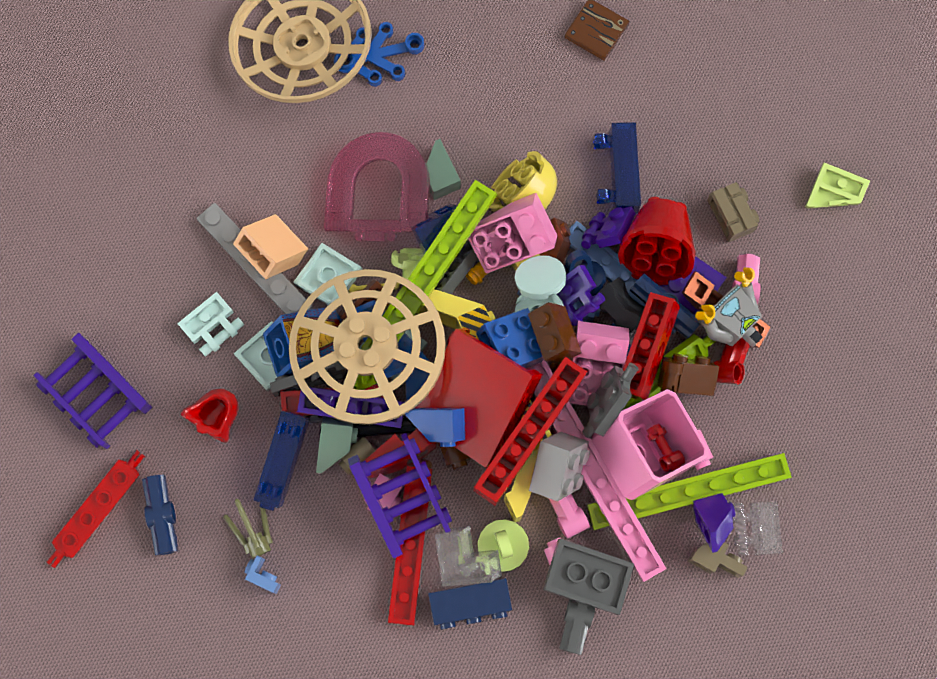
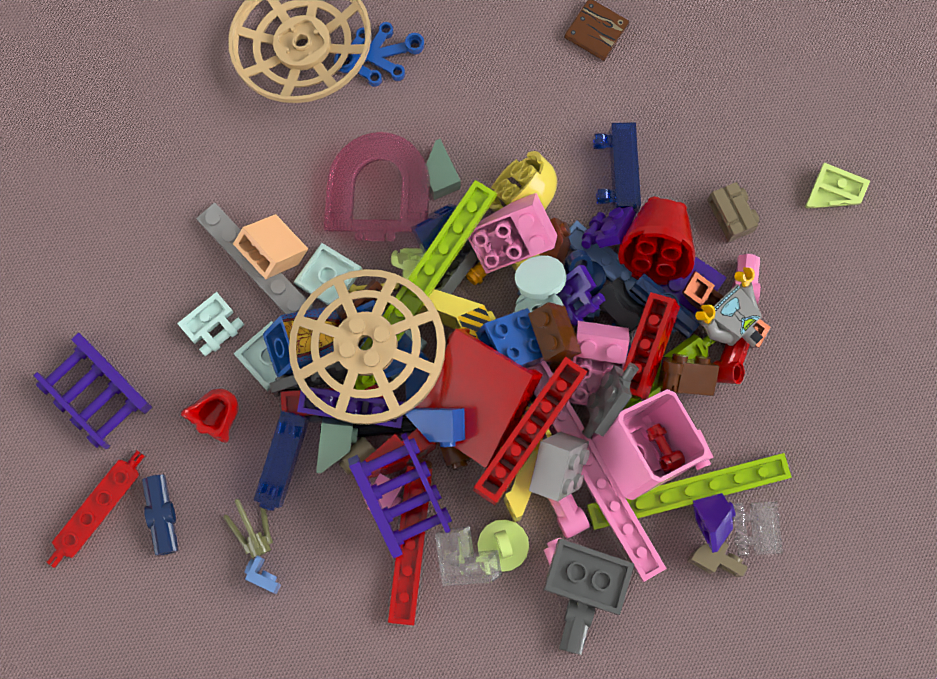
(470, 603): dark blue brick -> none

